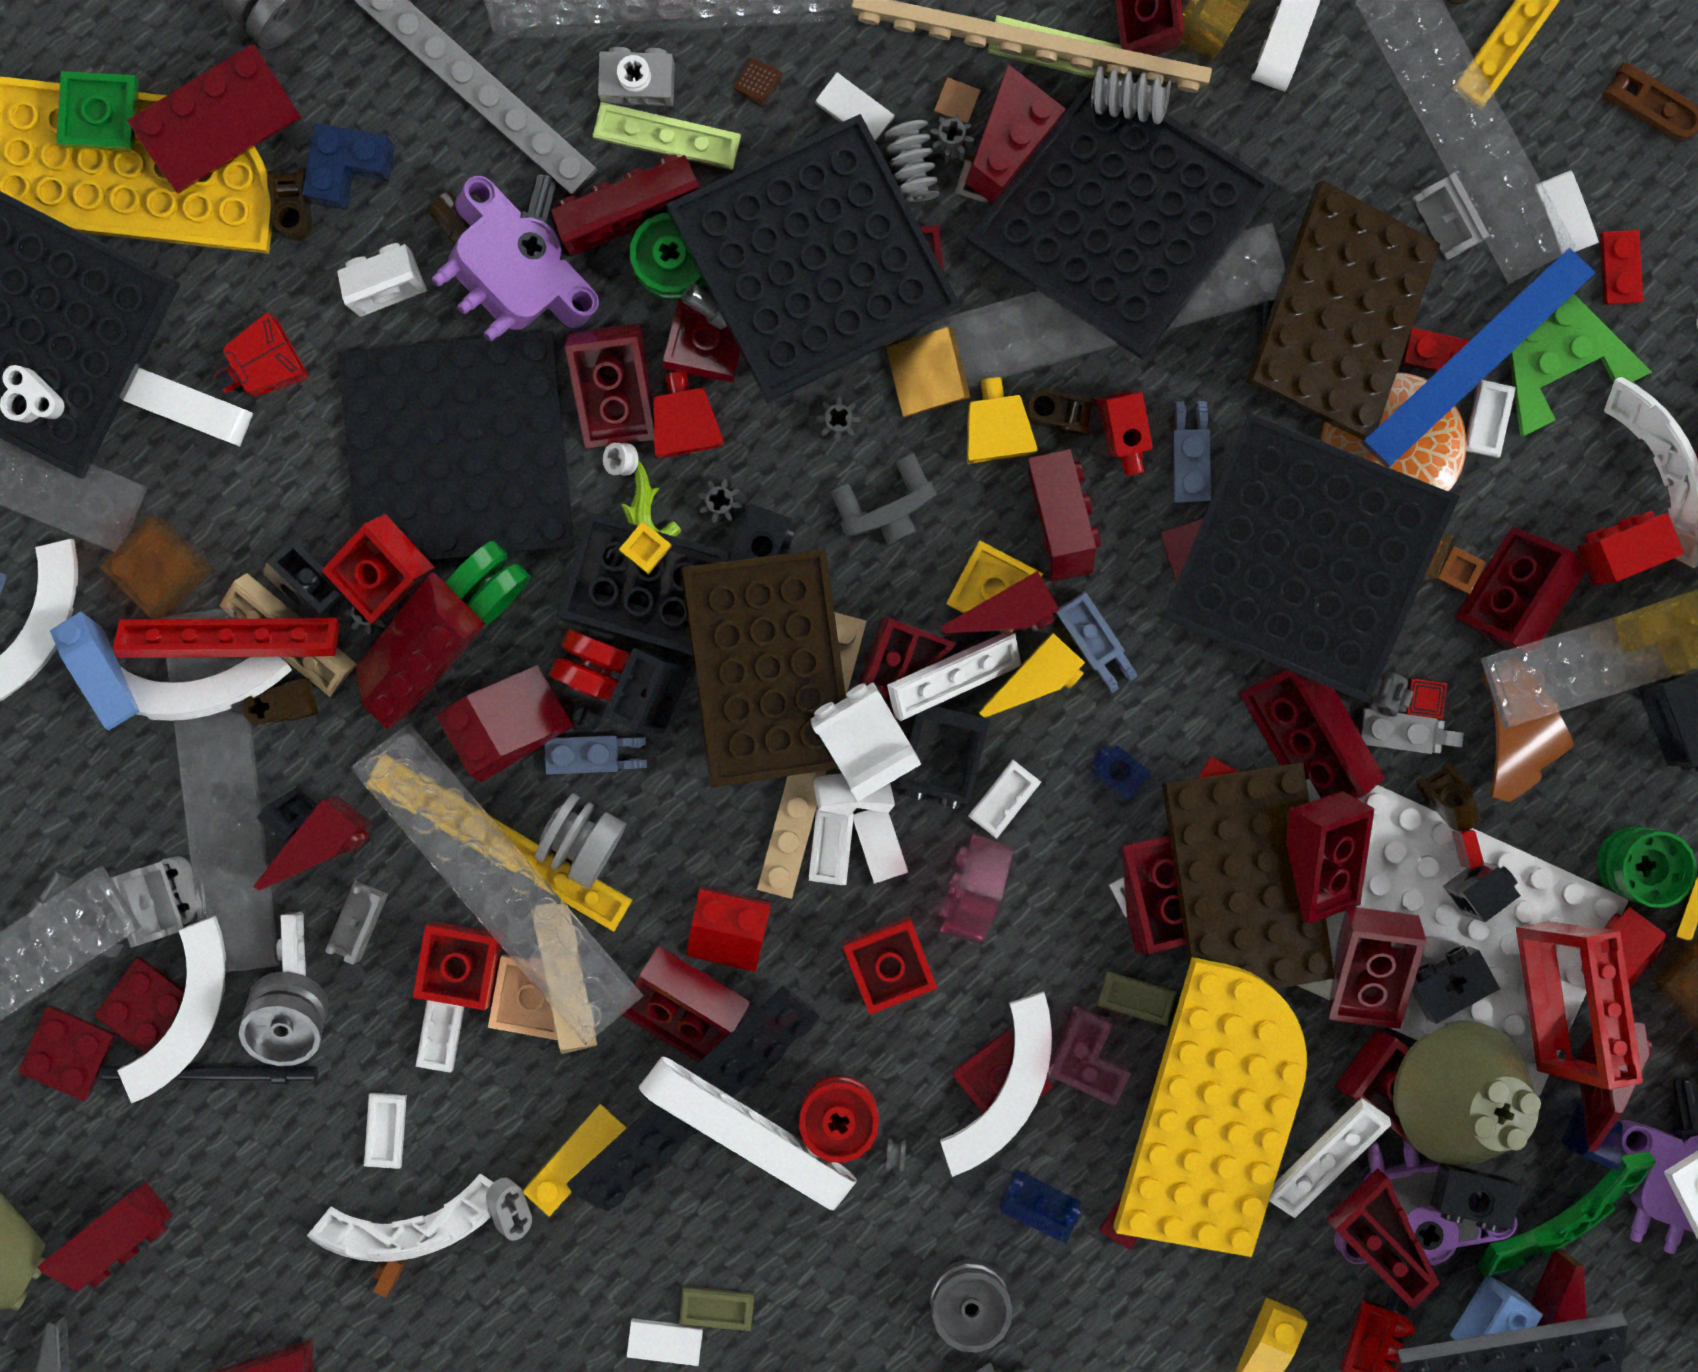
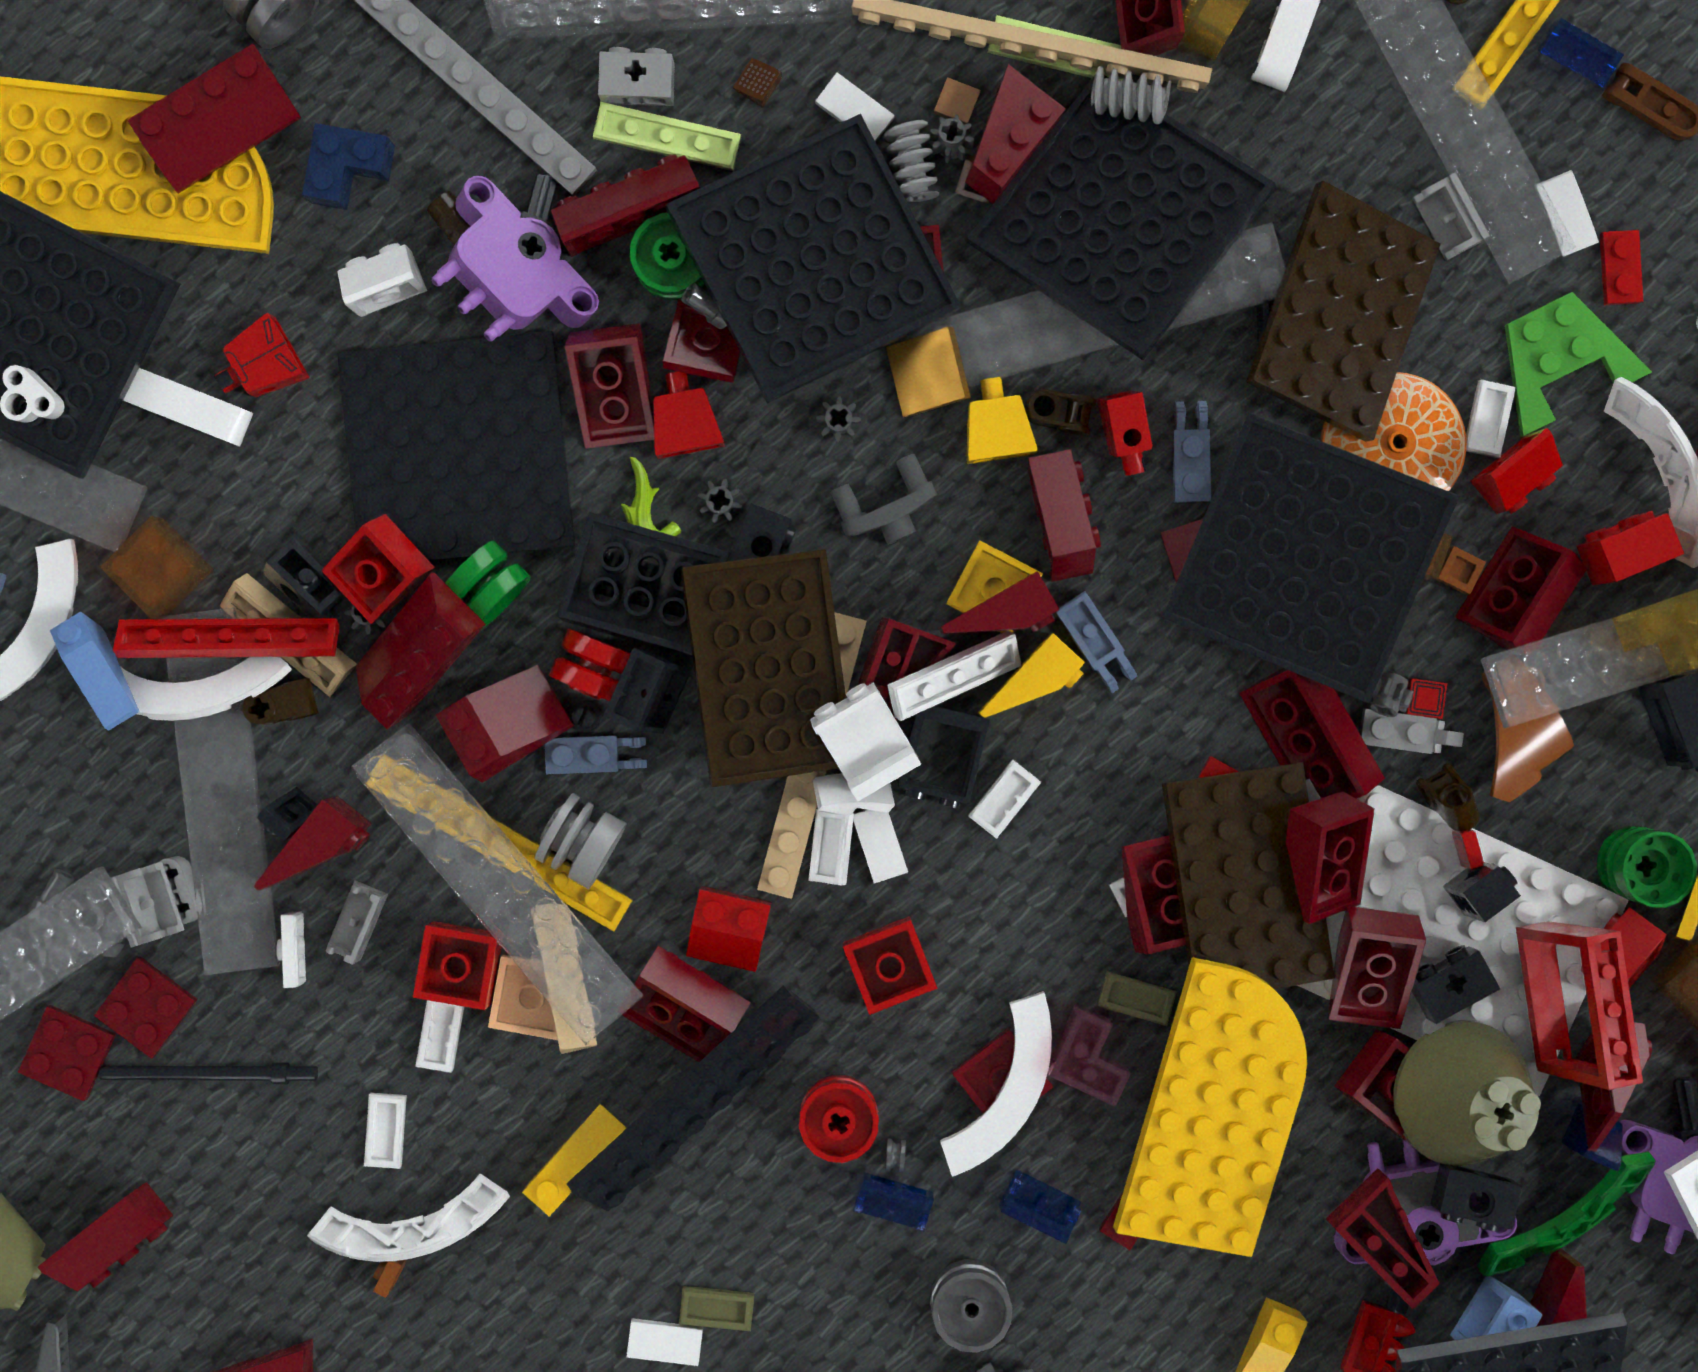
(96, 111): green plate -> none
(195, 1018): white tile -> none
(283, 1019): flat silver wheel -> none
(287, 200): dark brown piece -> none
(515, 1205): light grey beam -> none
(620, 459): white bush -> none
(635, 86): white bush -> none
(645, 547): yellow plate -> none
(746, 1132): white beam -> none
(894, 1201): none -> clear blue hinge
(976, 889): clear pink brick -> none
(1134, 776): clear blue brick -> none
(1329, 1157): white tile -> none
(1430, 349): red plate -> none
(1478, 358): blue tile -> none
(1519, 471): none -> red slope
(1580, 52): none -> clear blue hinge

